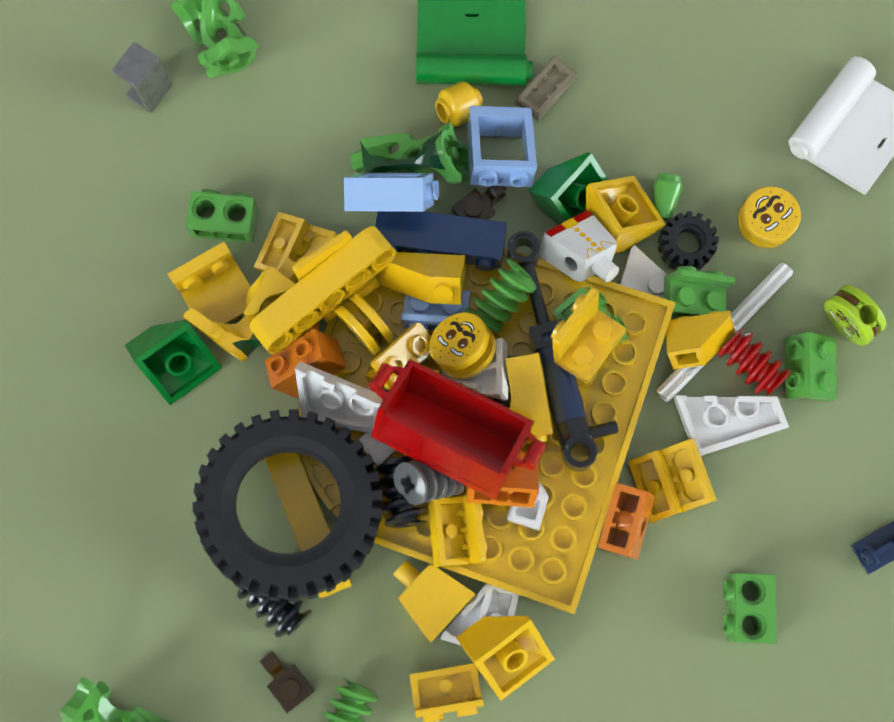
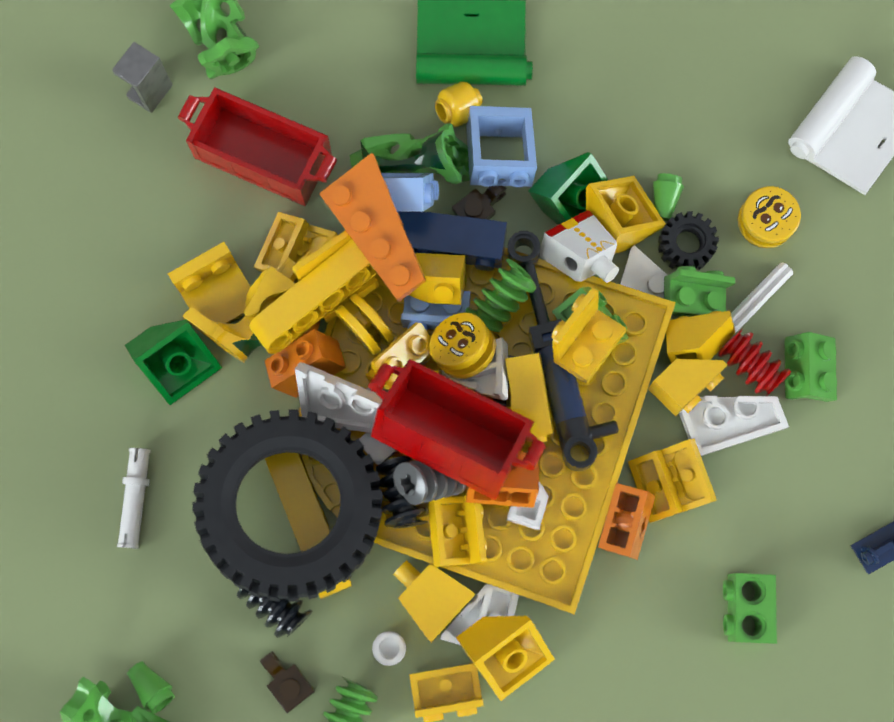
(134, 497): none -> white pin
(150, 688): none -> bright green cone
(219, 224): bright green brick -> none
(258, 145): none -> red container
(371, 219): none -> orange wing
(389, 648): none -> white tile
(546, 88): dark tan plate -> none
(683, 382): none -> yellow slope
(855, 315): lime head -> none

